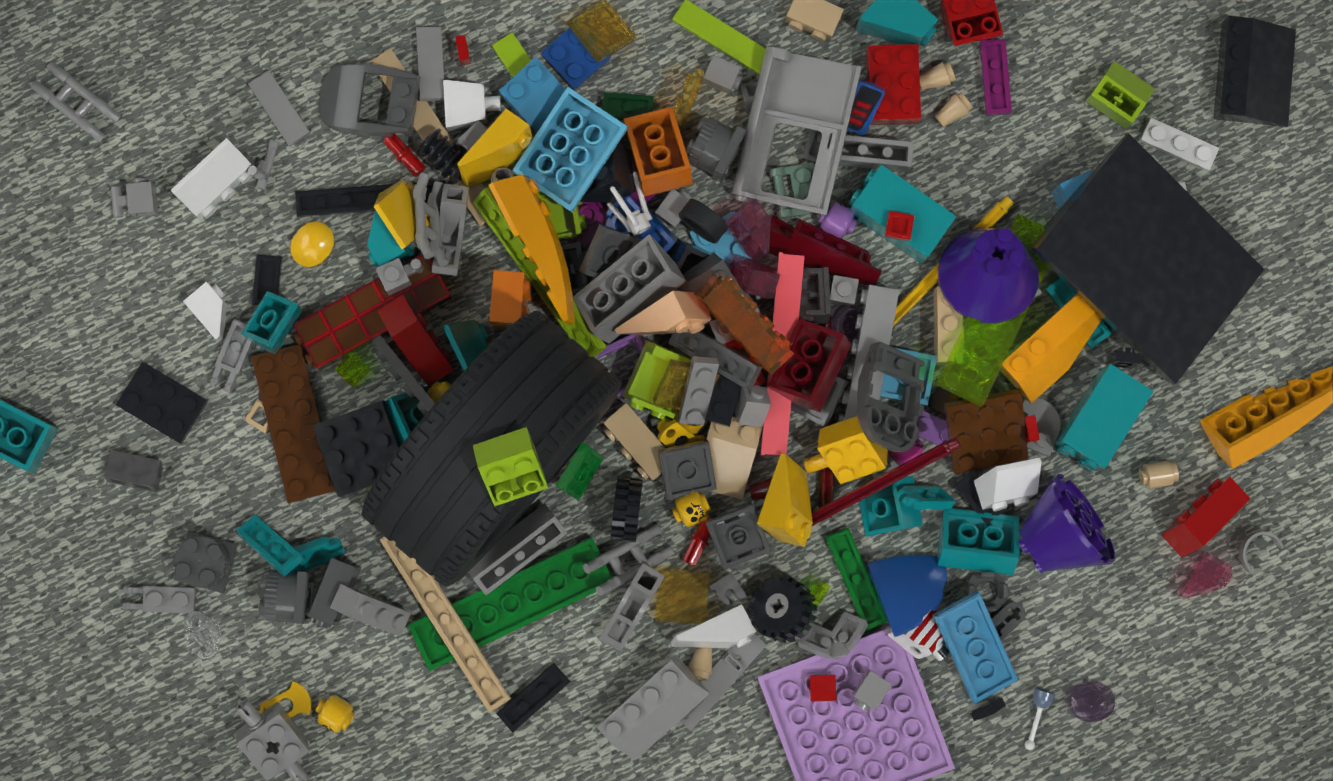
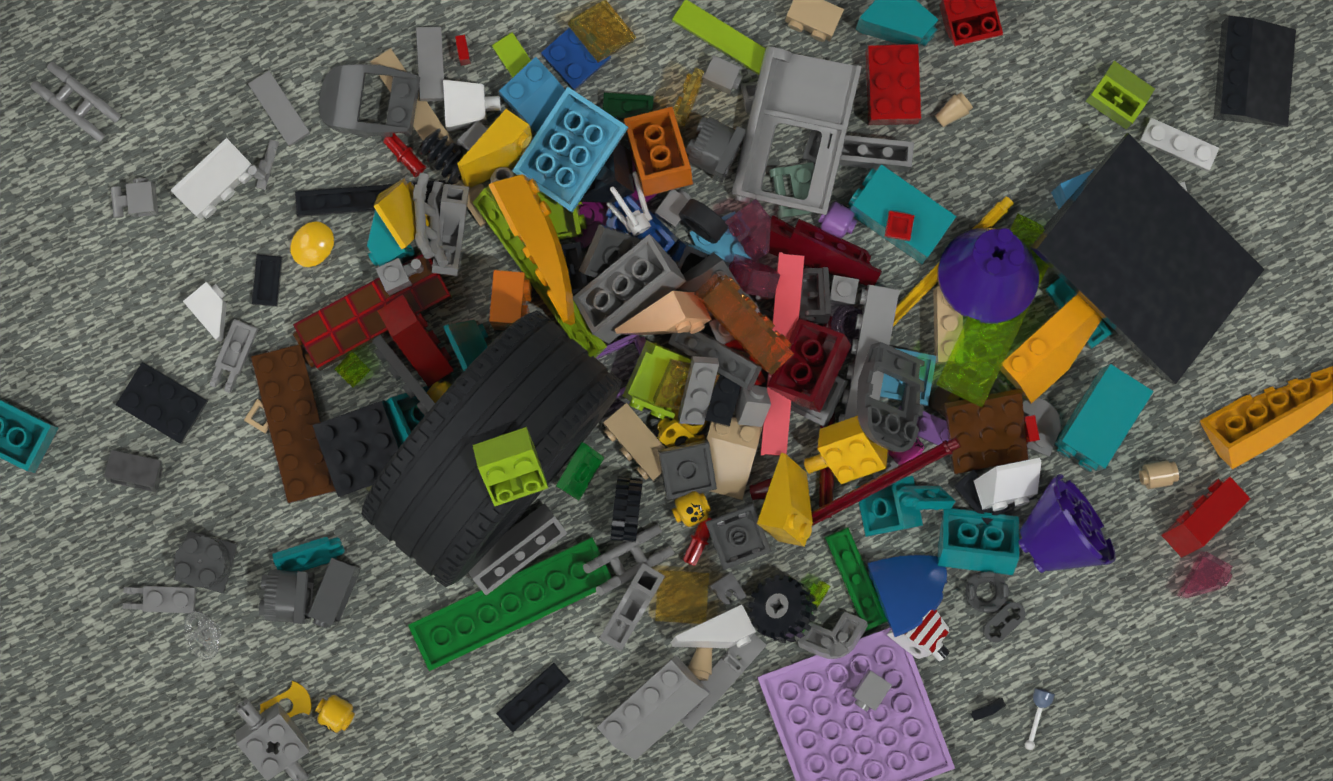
(269, 545): teal plate -> none
(271, 322): teal slope -> none
(370, 610): light grey brick -> none
(450, 628): tan tile -> none
(822, 688): red tile -> none
(865, 105): slope -> none
(937, 76): tan cone -> none
(975, 647): dark azure tile -> none
(995, 77): magenta plate -> none
(1091, 701): clear purple hat -> none
(1124, 358): black plate -> none
(1243, 546): light grey helmet -> none

